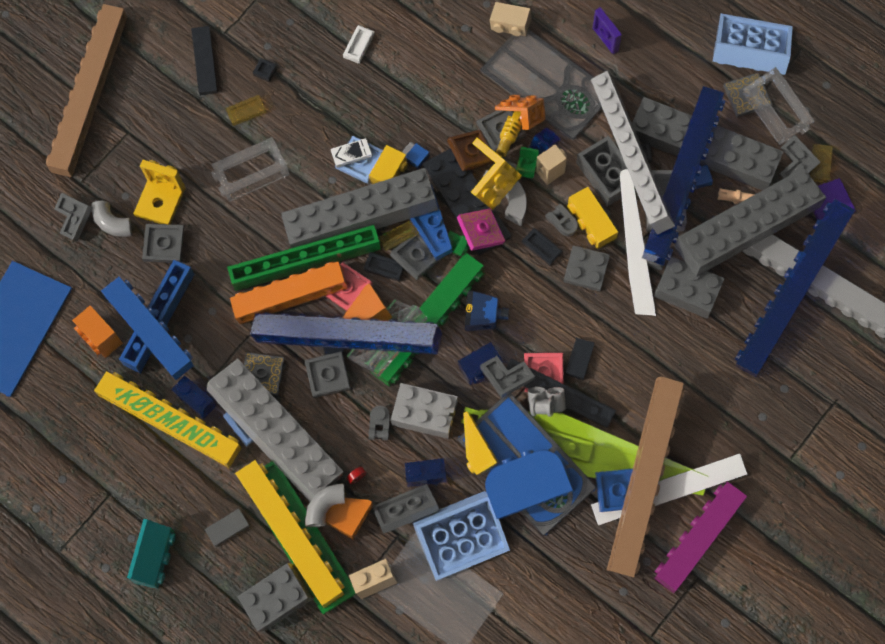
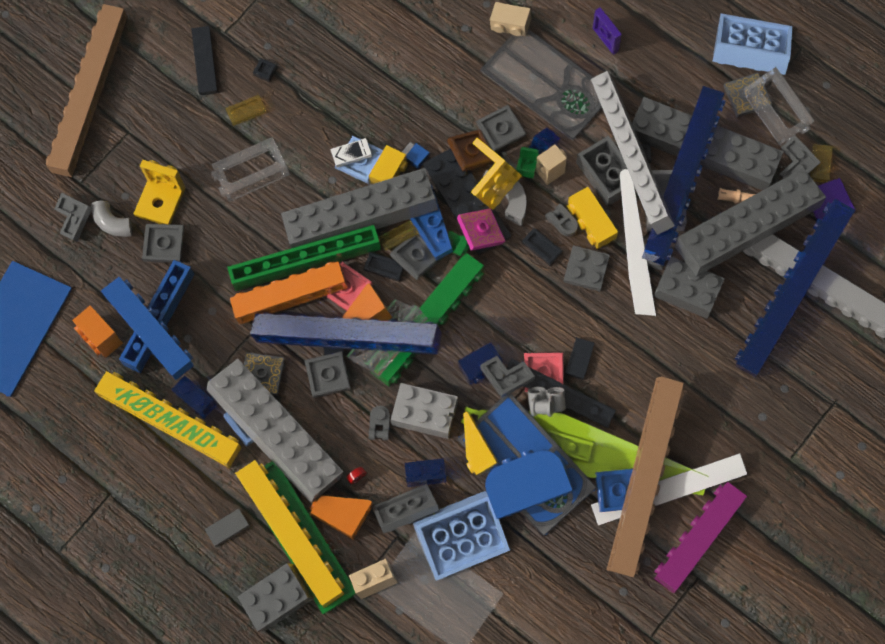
(151, 554): teal slope -> none
(322, 502): light grey cylinder -> none
(358, 44): white tile -> none
(483, 312): dark blue torso -> none
(509, 133): yellow hinge -> none
(531, 109): orange bracket -> none
(704, 178): blue piece -> none

